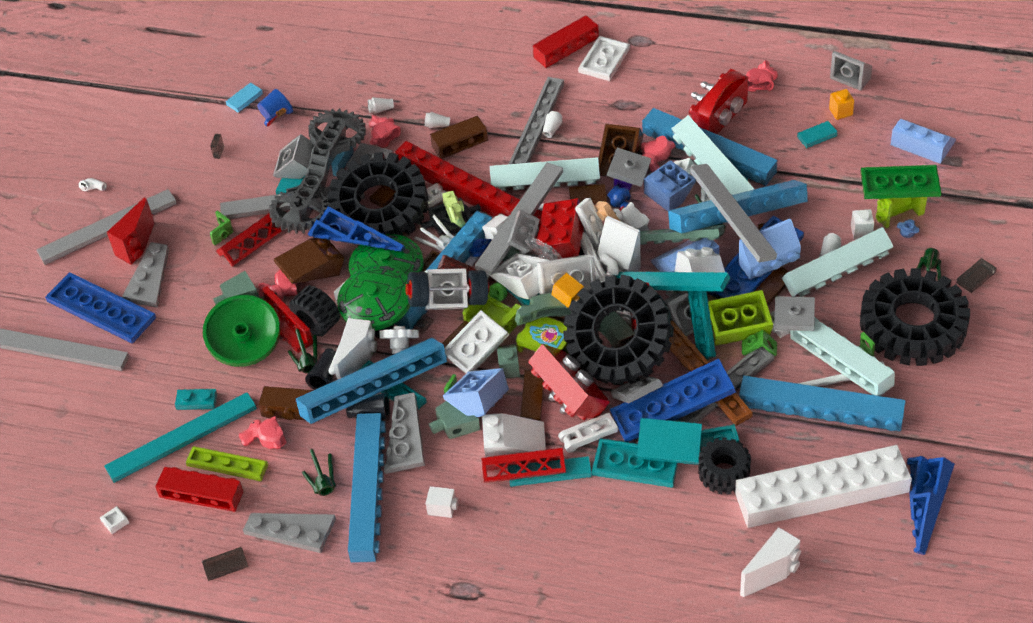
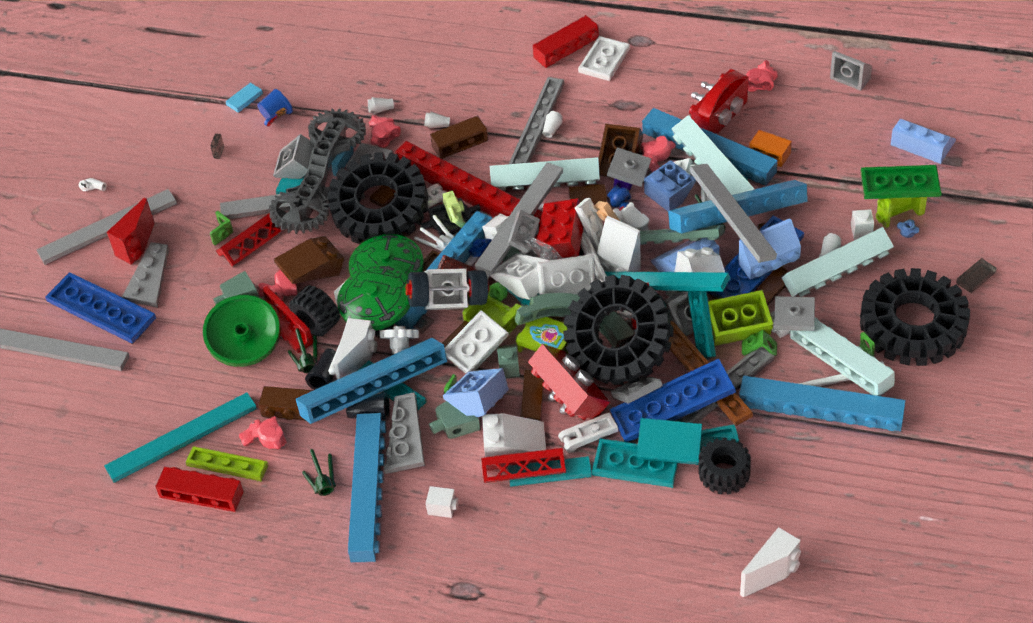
(114, 520): white tile -> none
(195, 399): teal plate -> none
(224, 563): clear smoke tile -> none
(295, 530): light grey wing -> none
(341, 228): blue wedge -> none
(567, 289): light orange brick -> none
(611, 264): white arm -> none
(772, 146): none -> orange brick
(817, 134): teal tile -> none
(822, 486): white brick -> none
(841, 104): light orange brick -> none
(929, 487): blue wedge -> none
(930, 260): dark green plant -> none

